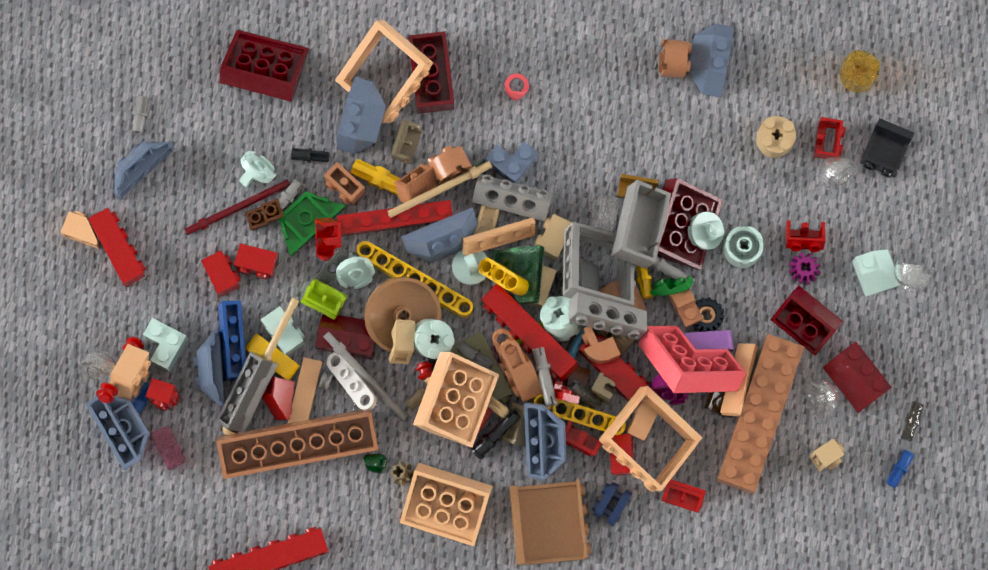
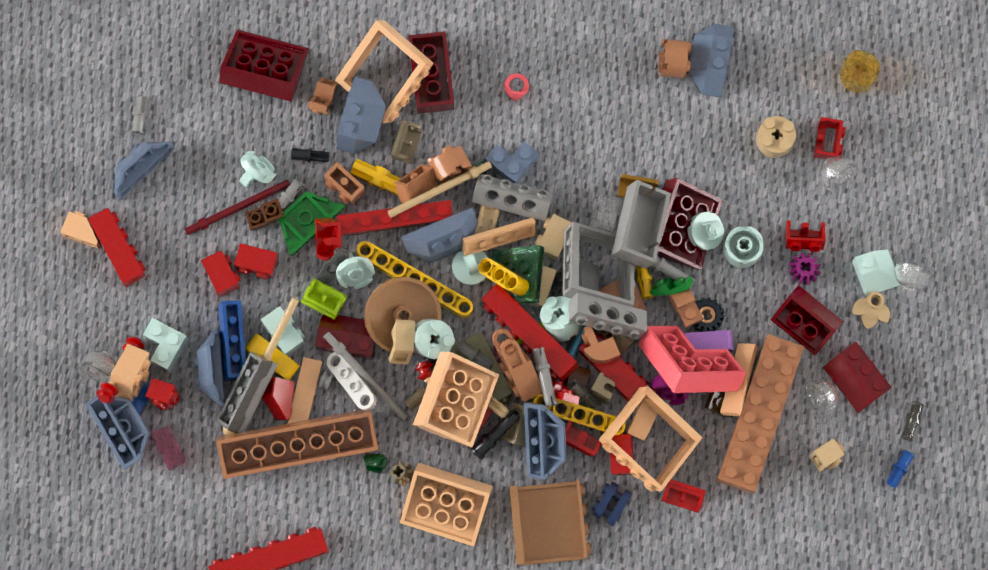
(323, 96): none -> nougat brick
(869, 312): none -> tan plate
(886, 148): black panel -> none

